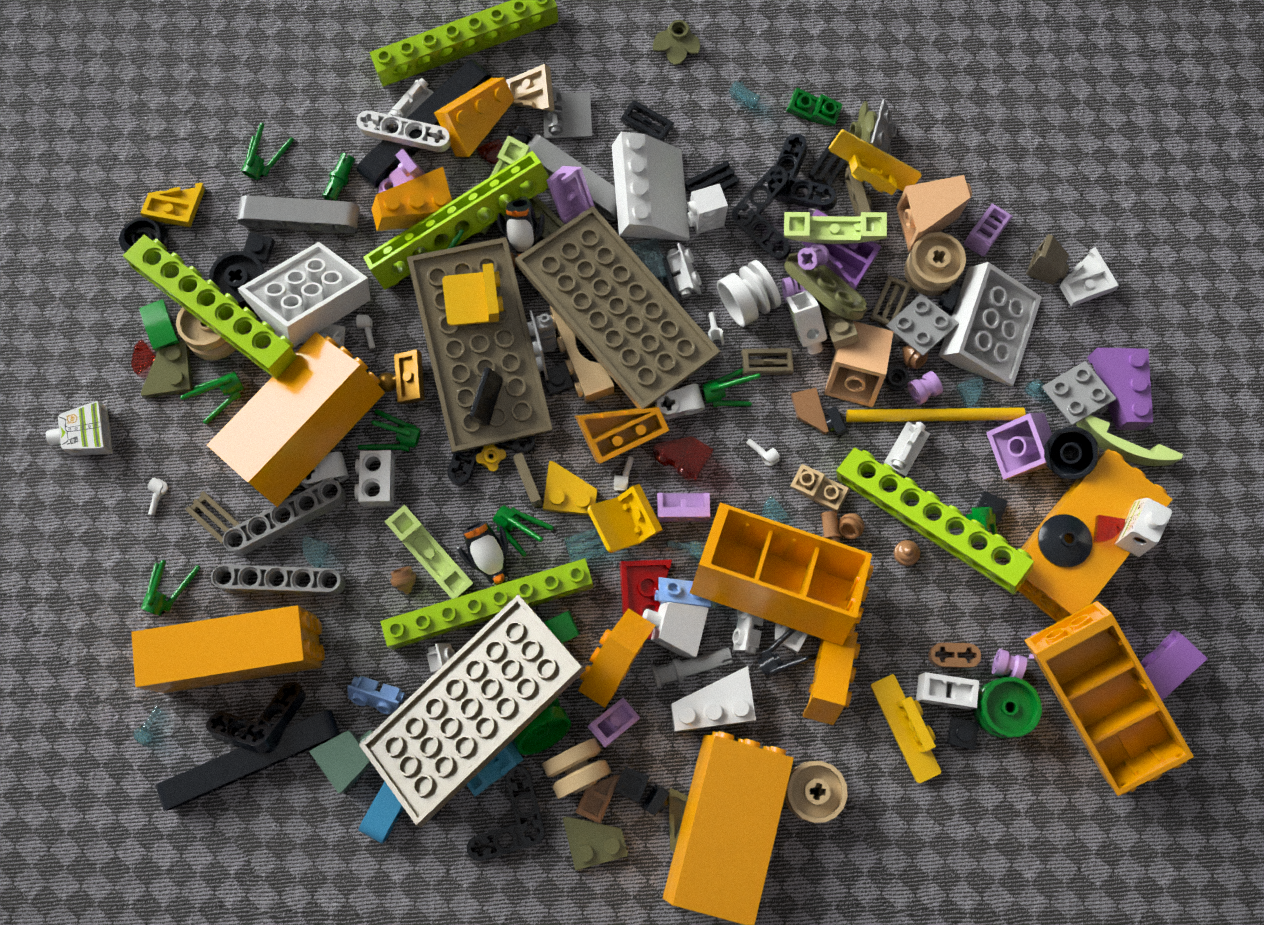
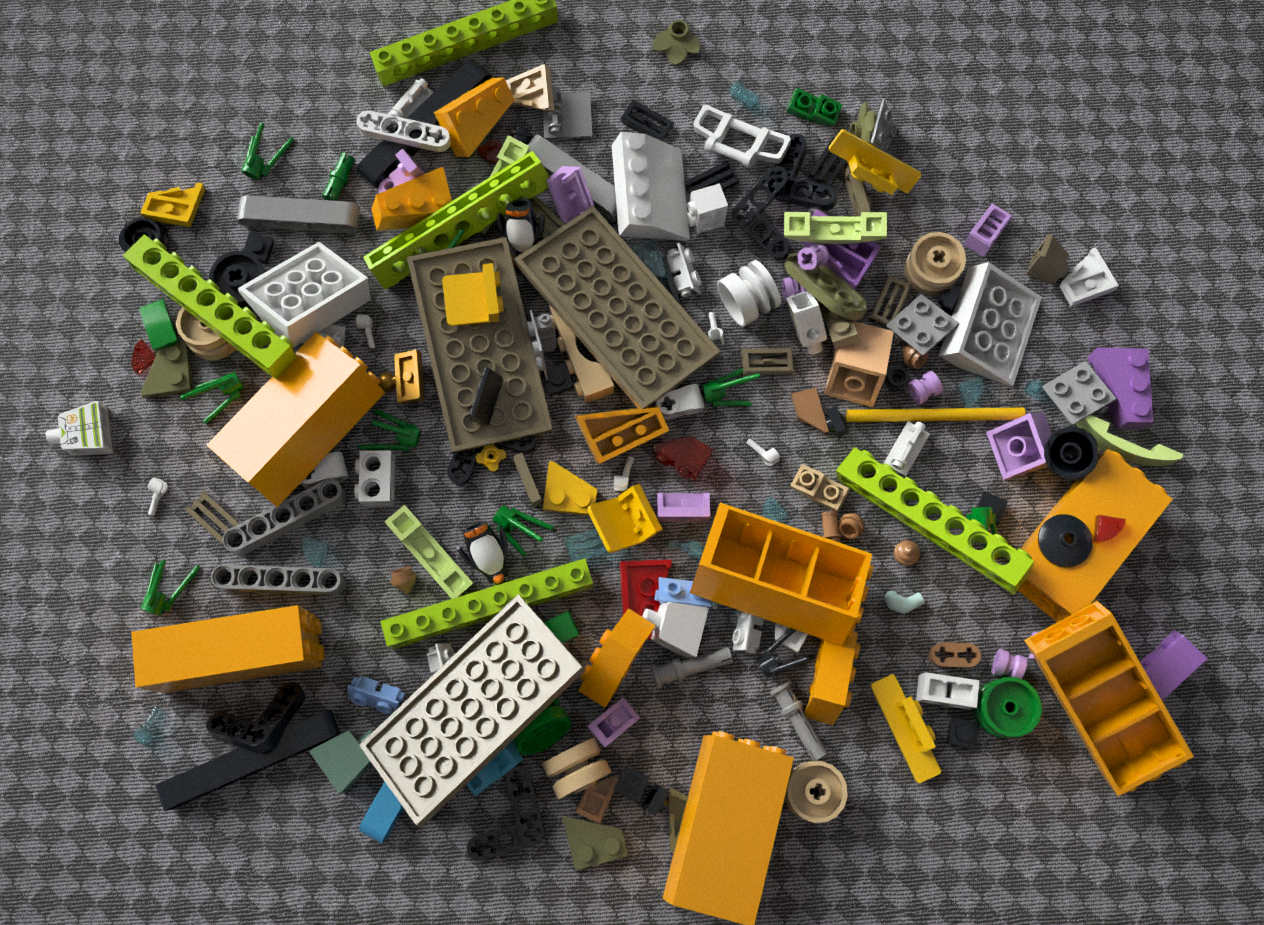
(715, 139): none -> white bar
(718, 704): white wedge -> none
(793, 710): none -> light grey pin
(901, 604): none -> light aqua arm
(931, 206): light nougat slope -> none
(1146, 521): white torso -> none

